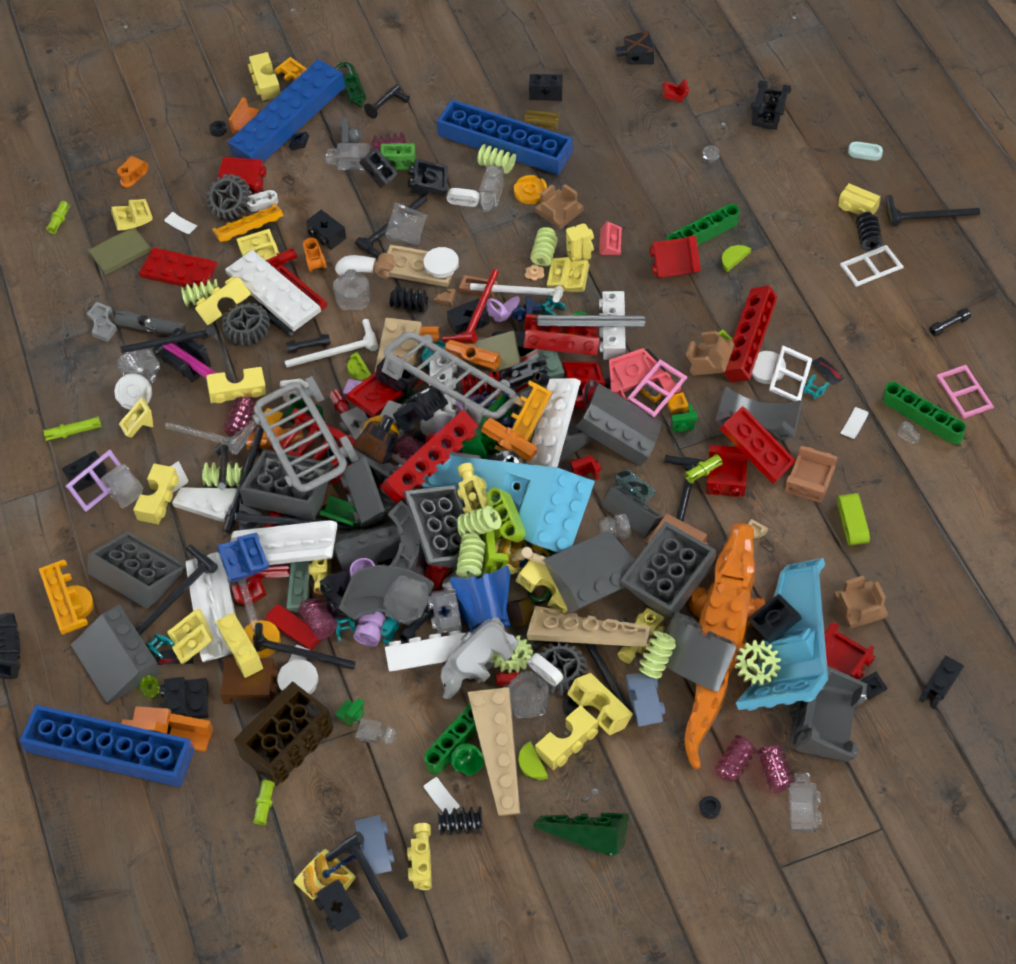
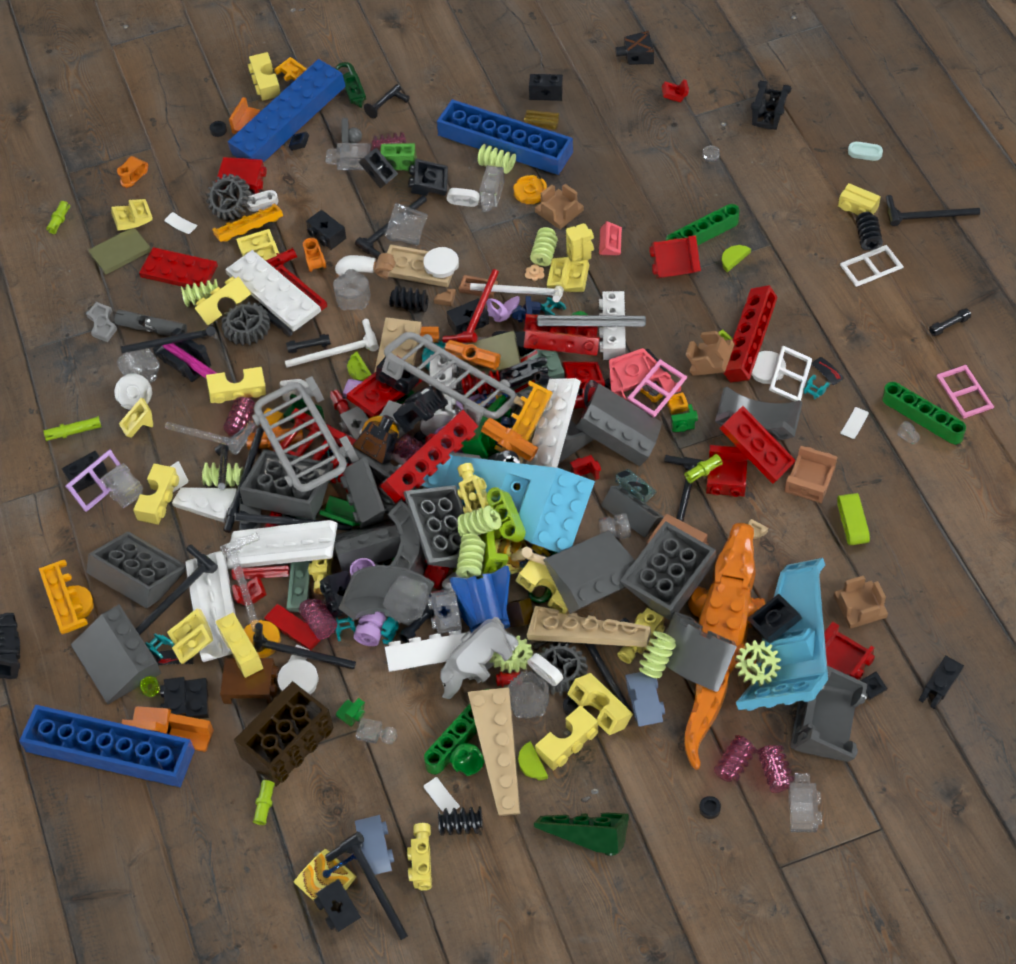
(242, 557): blue slope -> none

